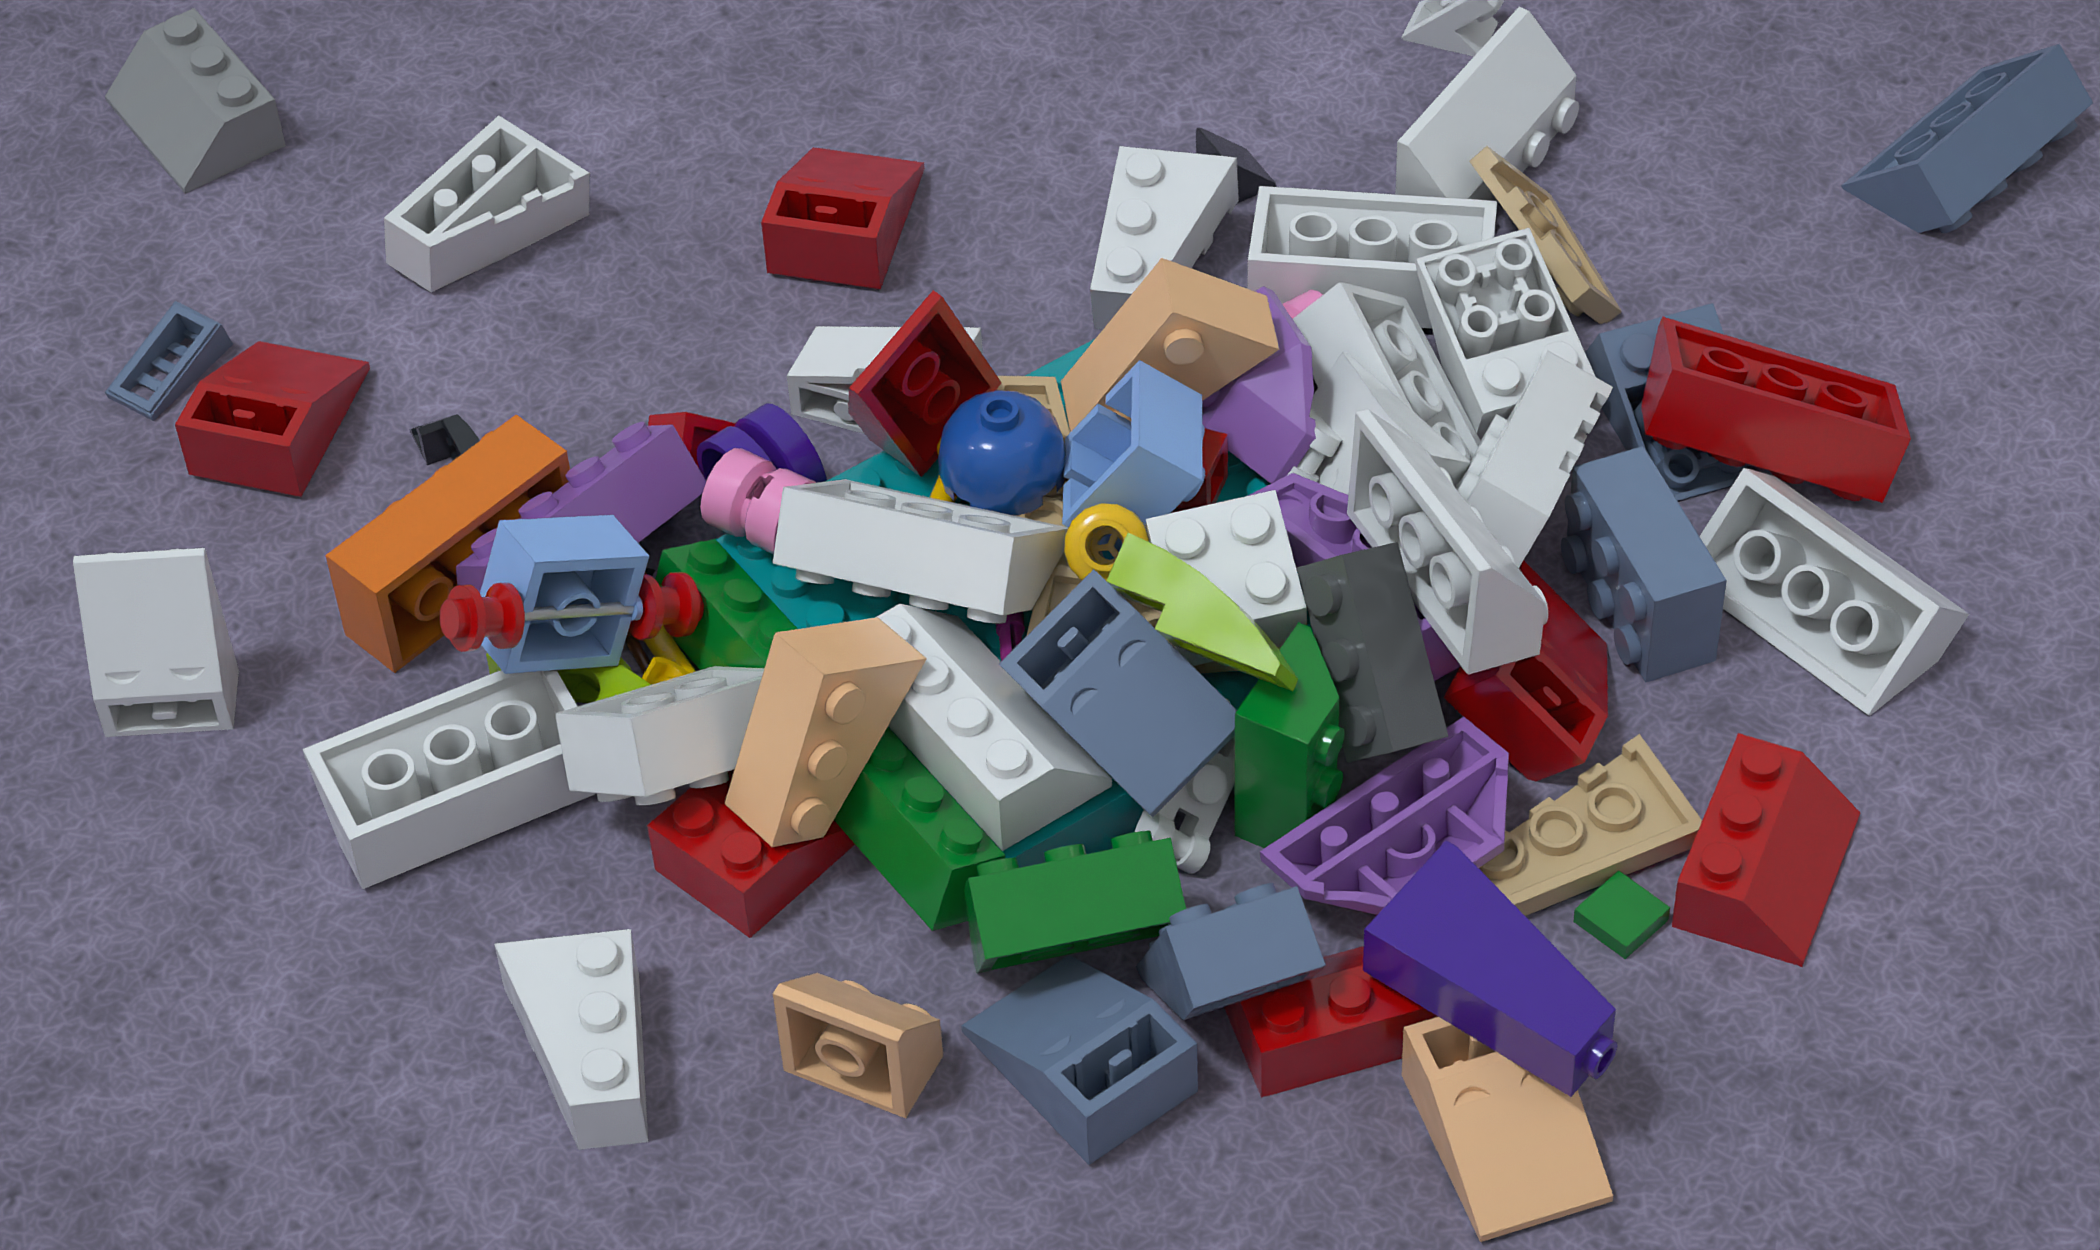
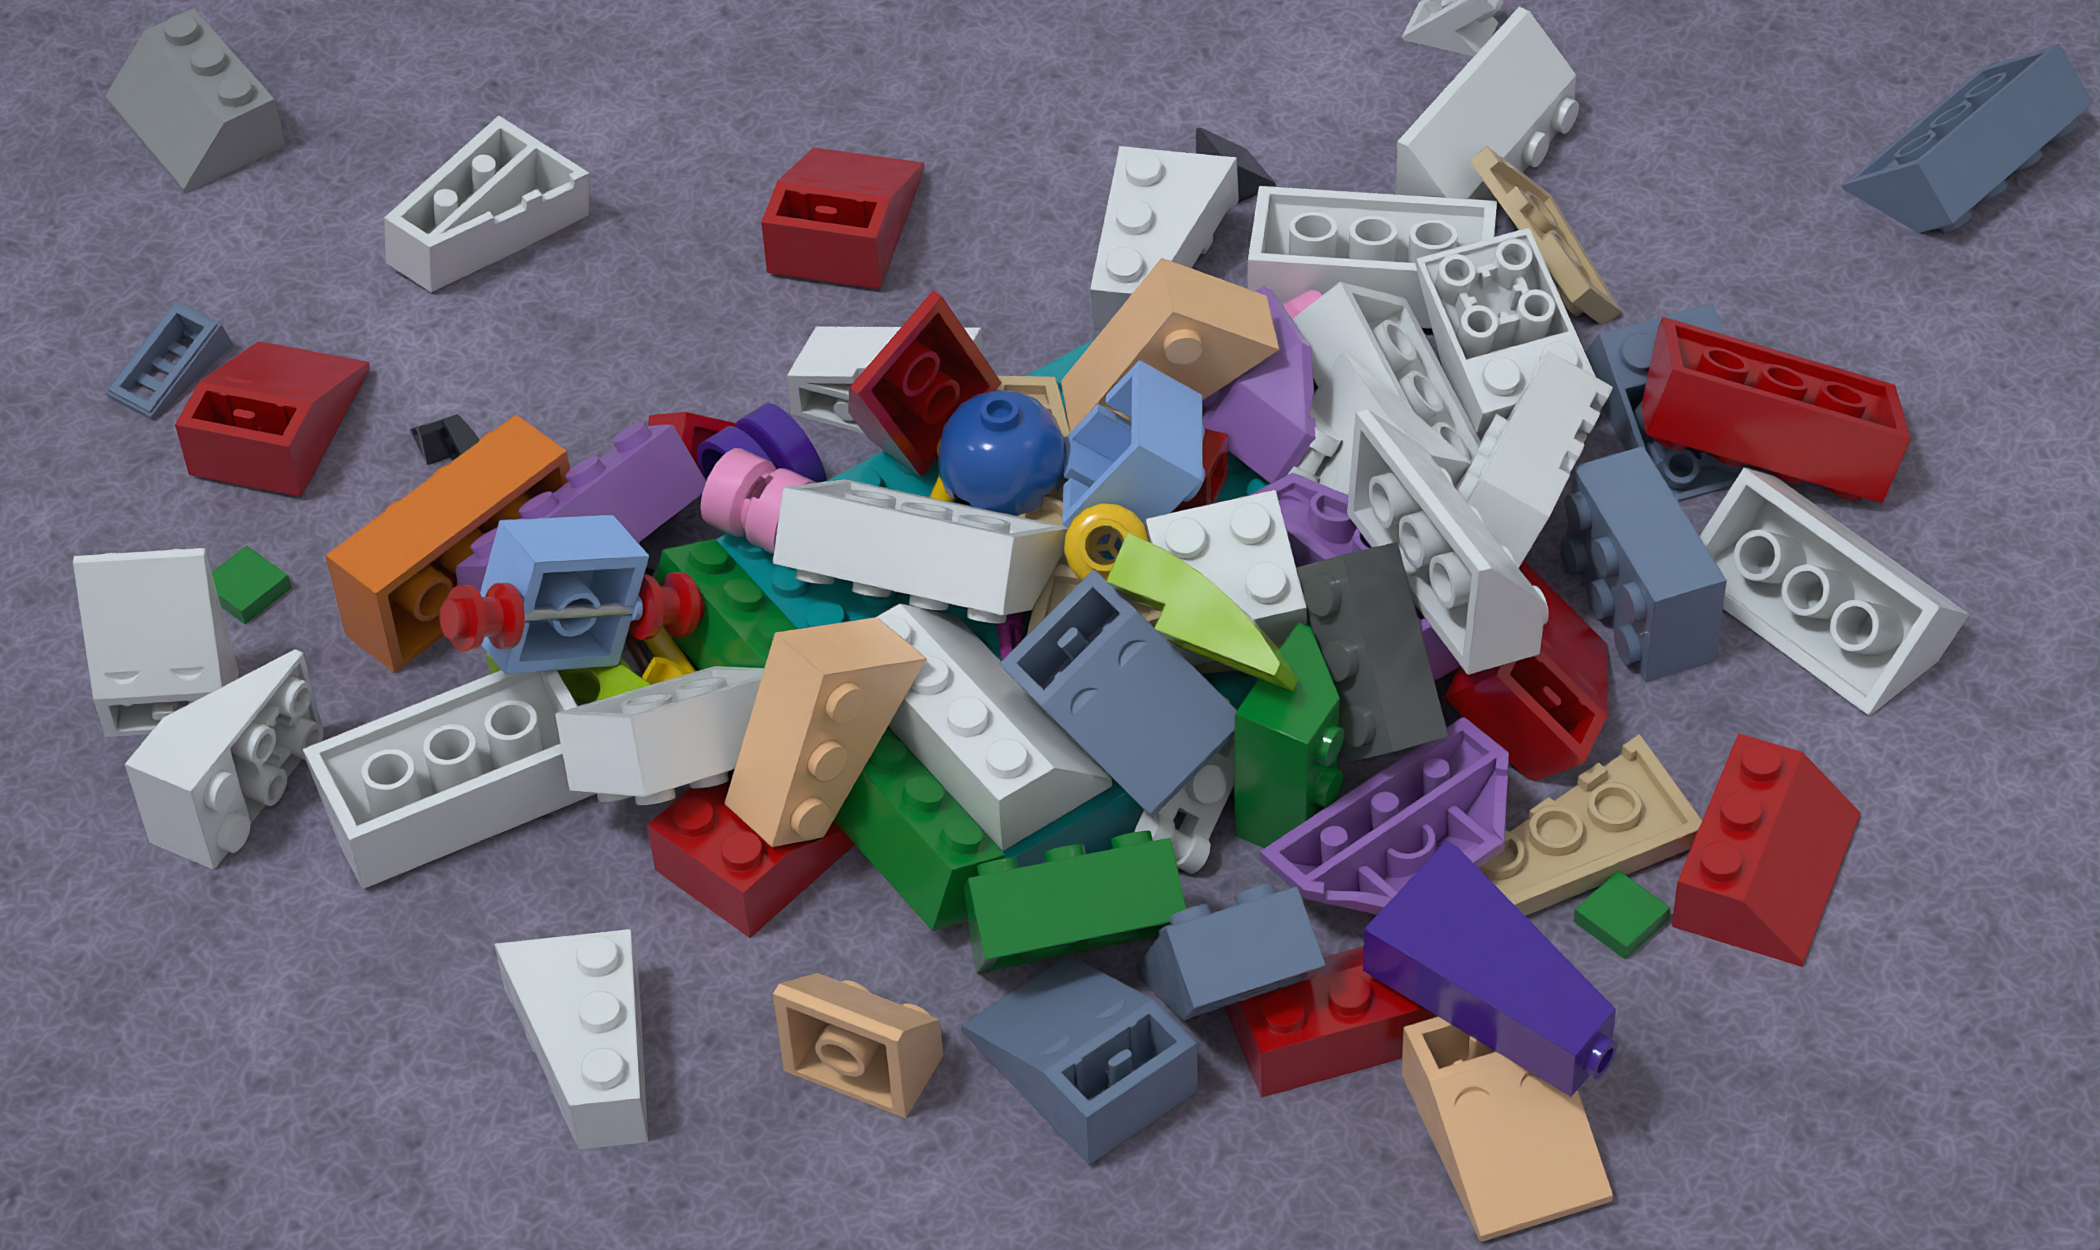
(224, 759): none -> white slope
(248, 584): none -> green tile

